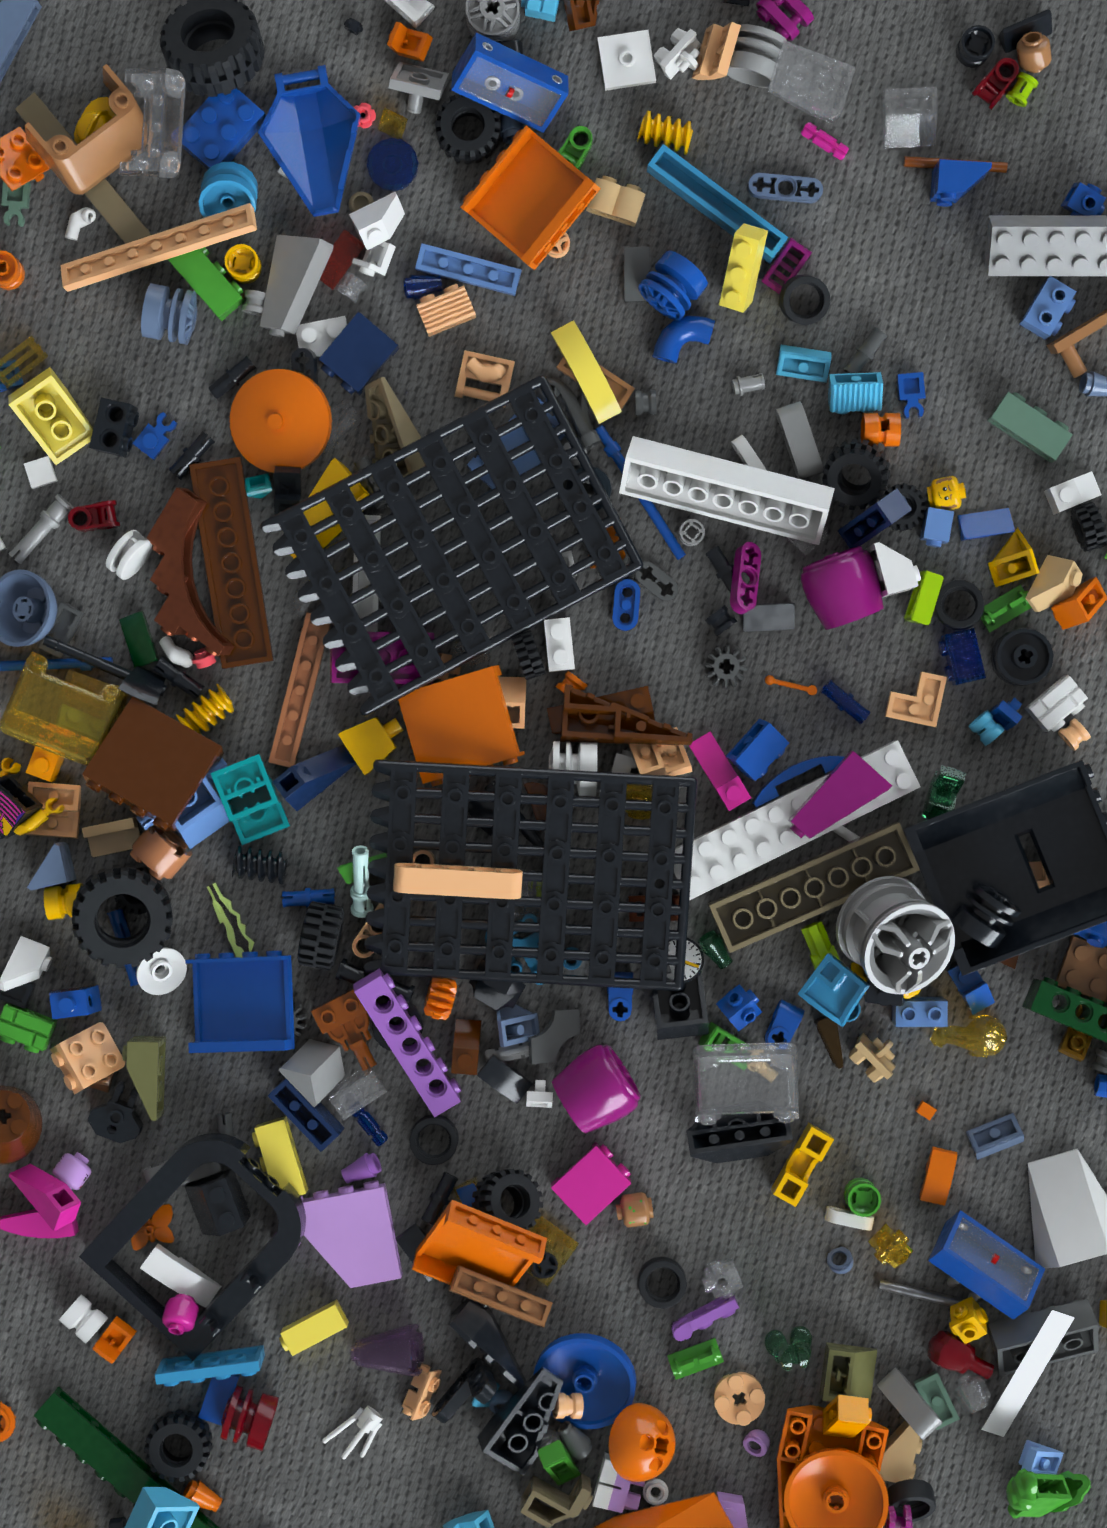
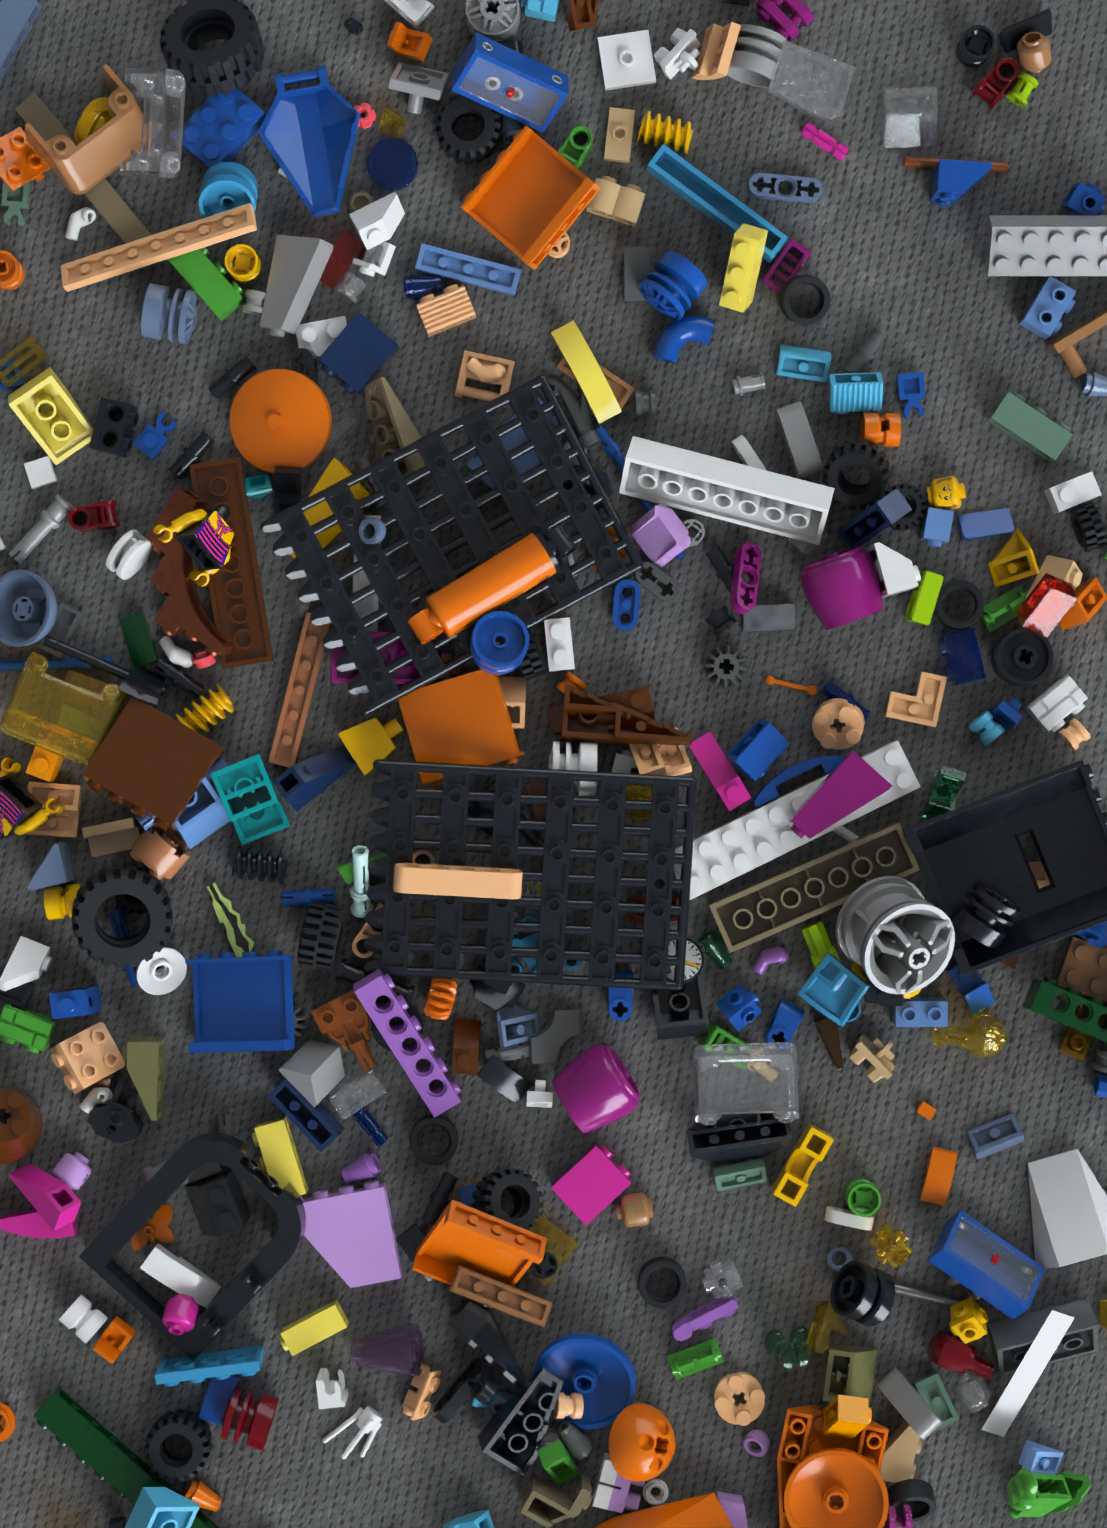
(97, 1095): none -> white arm
(205, 539): none -> torso
(331, 1393): none -> white hinge
(380, 531): none -> sand blue piece
(492, 584): none -> orange piece
(503, 628): none -> blue wheel
(619, 135): none -> tan plate
(661, 534): none -> lavender slope
(740, 1174): none -> sand green plate
(769, 956): none -> medium lavender arm
(823, 1323): none -> clear yellow slope
(836, 738): none -> light nougat plate
(862, 1293): none -> black wheel
(1046, 605): none -> clear red brick

